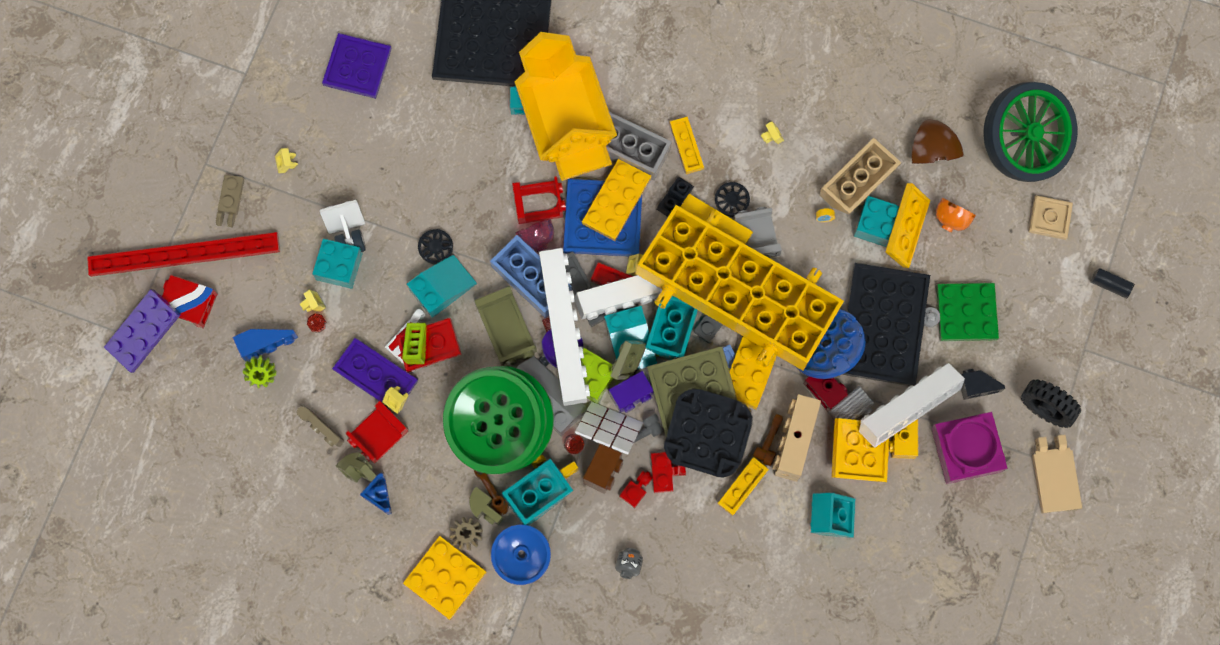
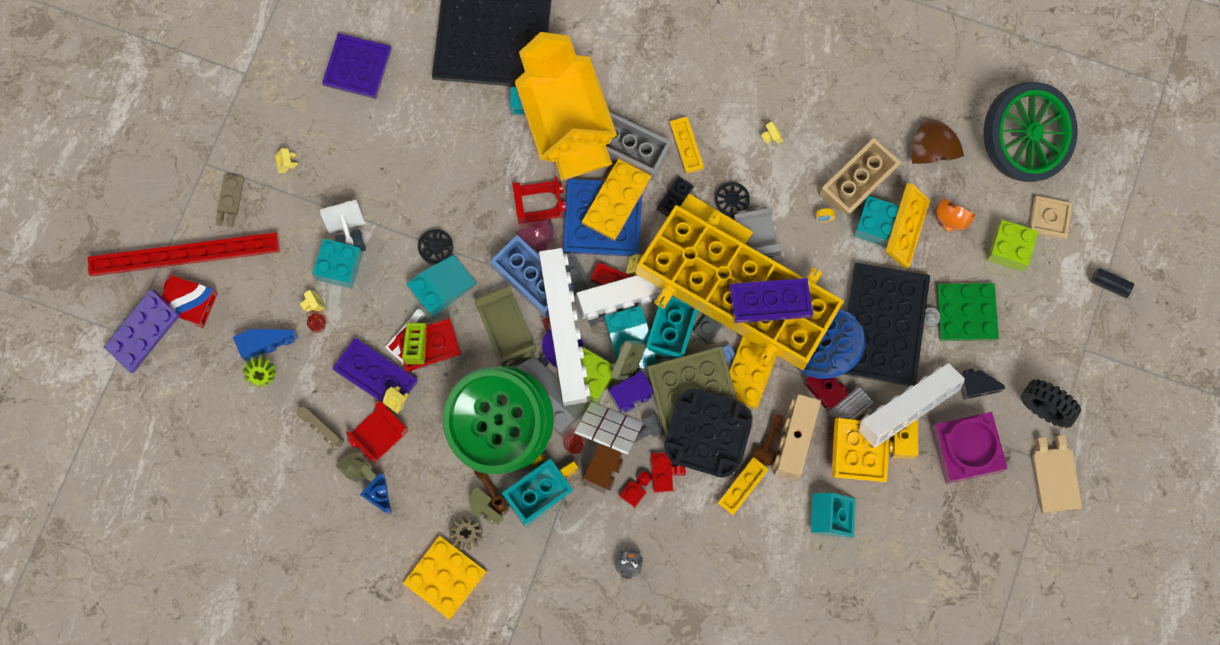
(506, 558): blue dish -> none
(771, 300): none -> dark purple plate
(1012, 245): none -> lime brick

